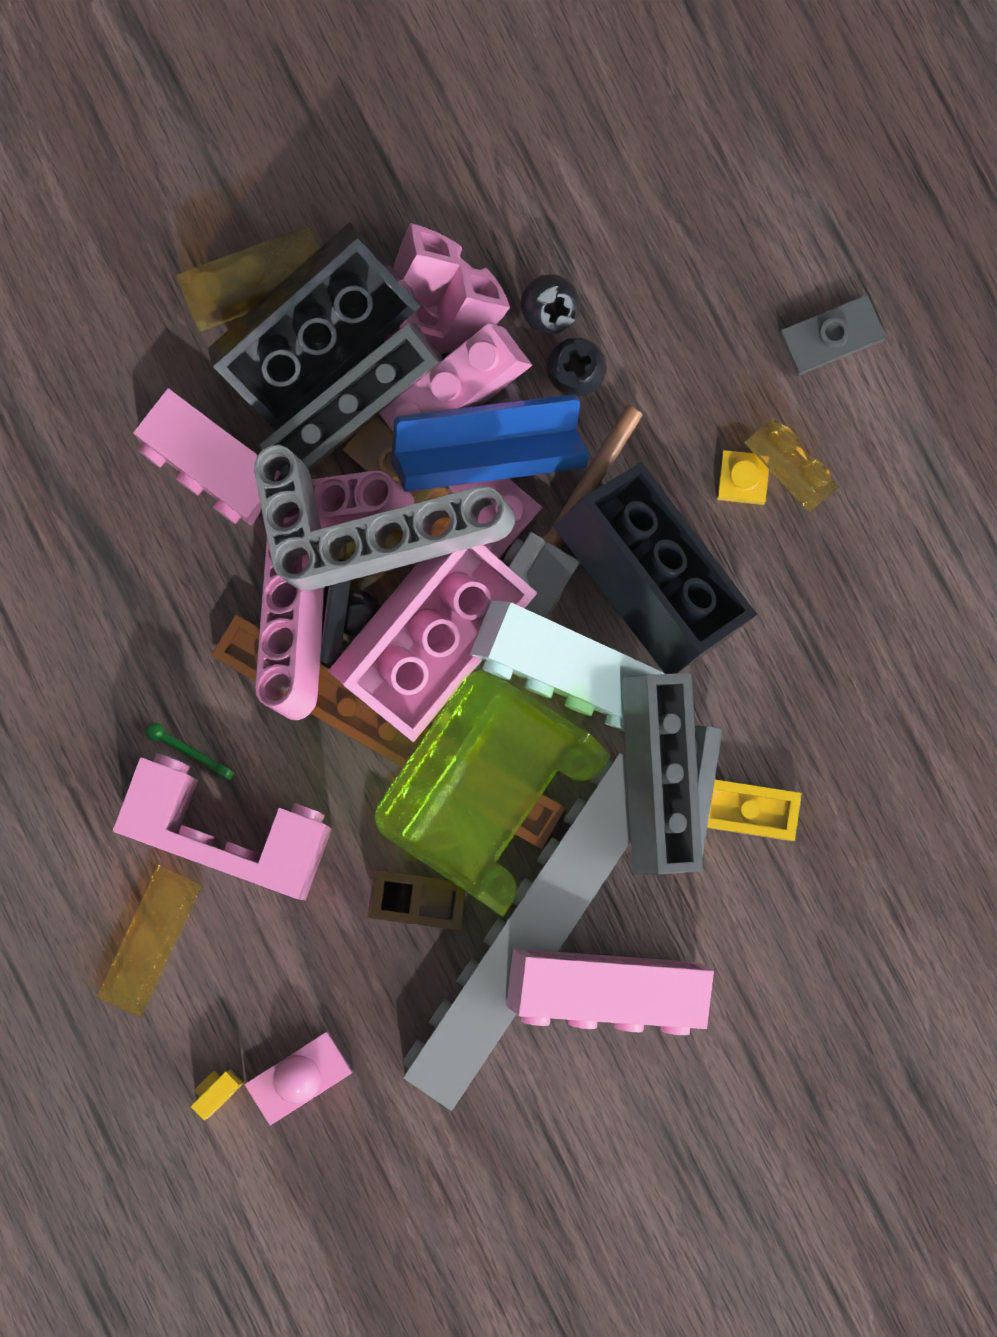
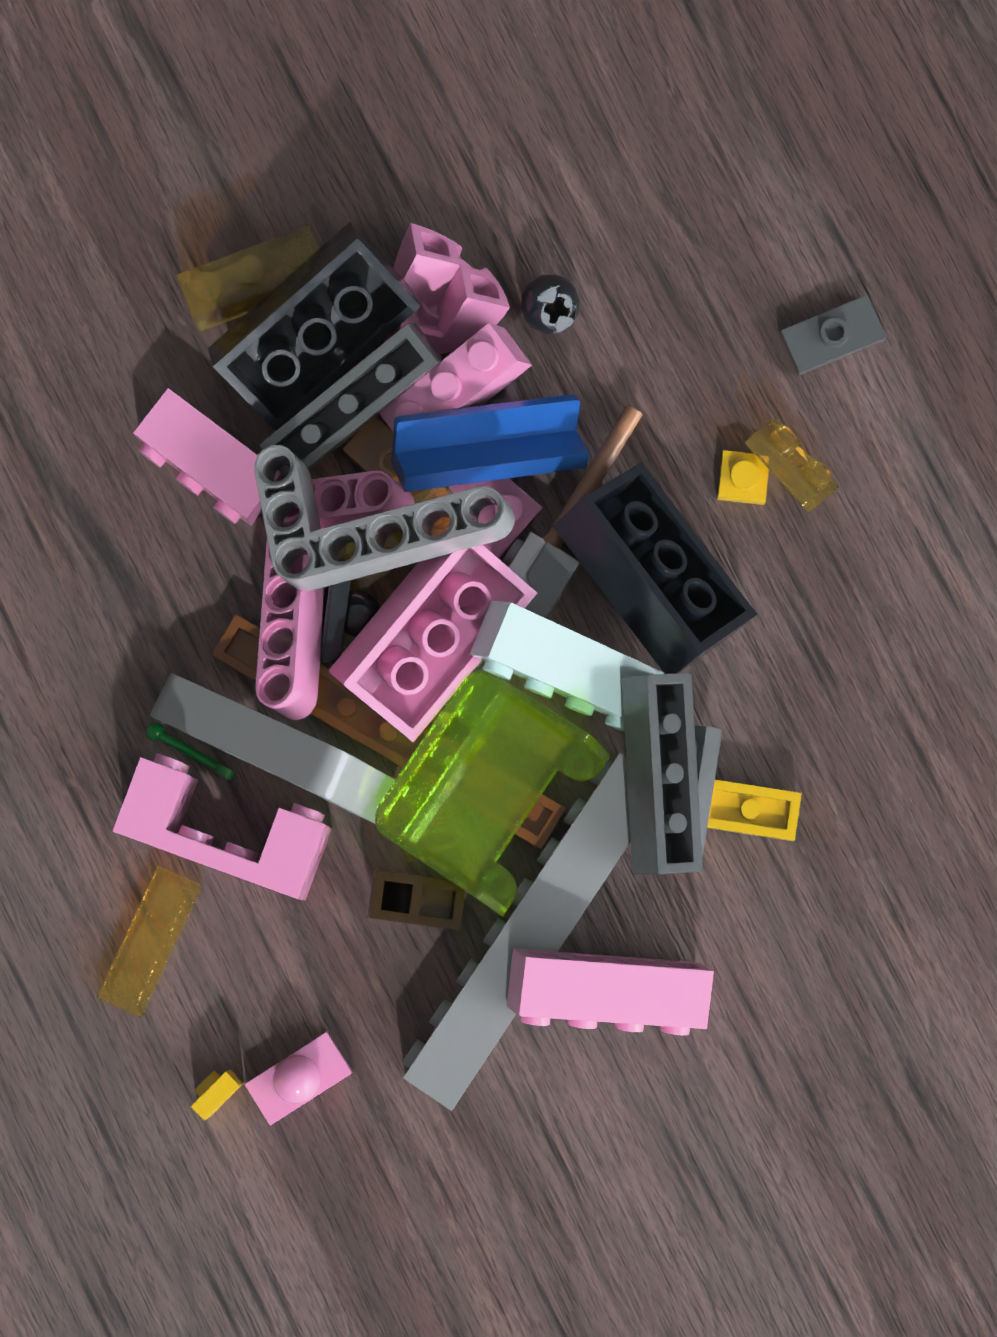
(272, 746): none -> light grey beam
(568, 382): black piece -> none

